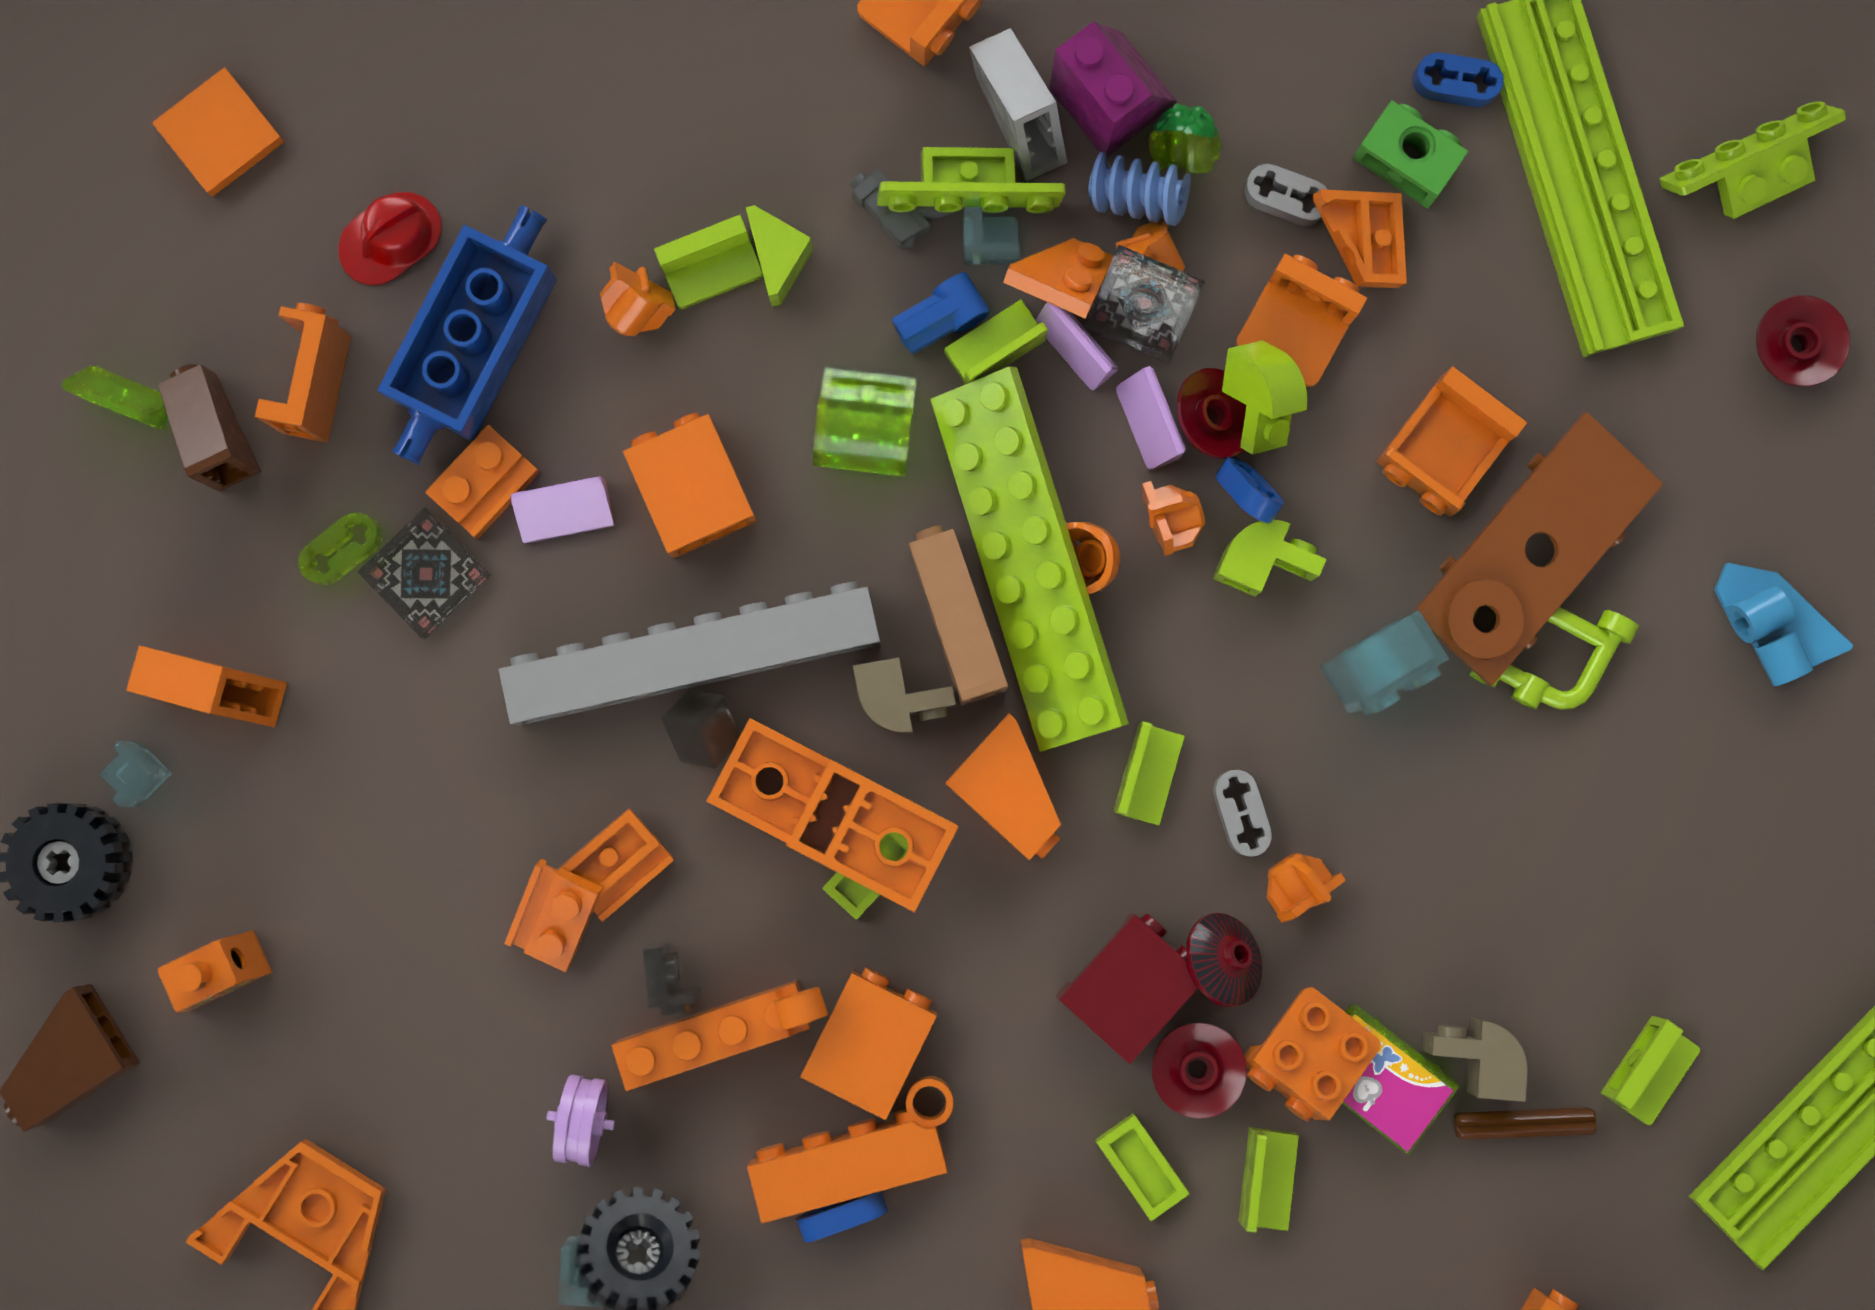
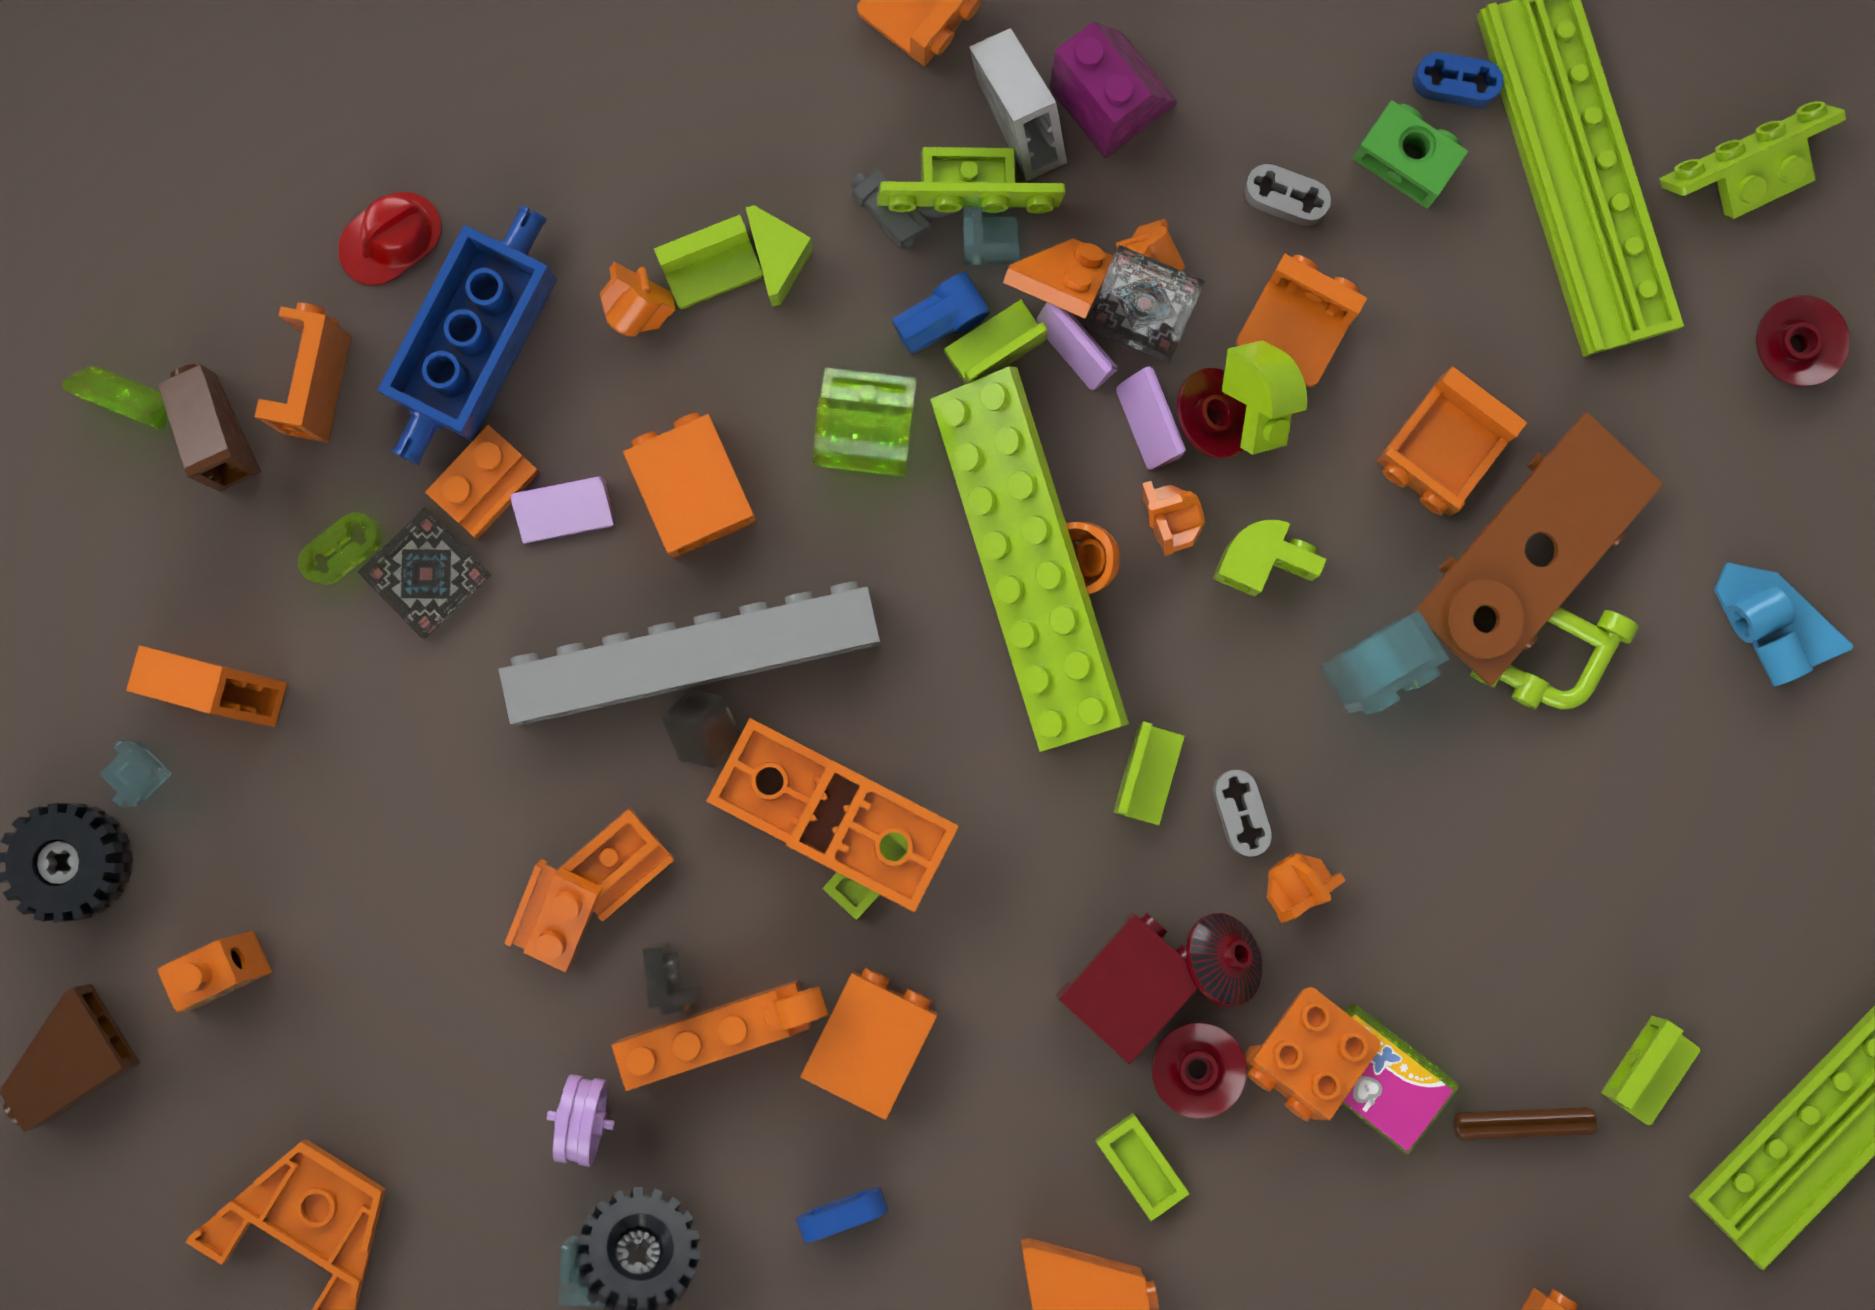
(218, 132): orange tile -> none
(852, 1163): orange hinge -> none
(886, 702): dark tan brick -> none
(957, 615): medium nougat slope -> none
(1008, 790): orange slope -> none
(1138, 192): medium blue piece -> none
(1185, 139): clear neon green piece -> none
(1249, 489): blue beam -> none
(1268, 1179): lime panel -> none
(1367, 234): orange wing -> none
(1494, 1056): dark tan brick -> none

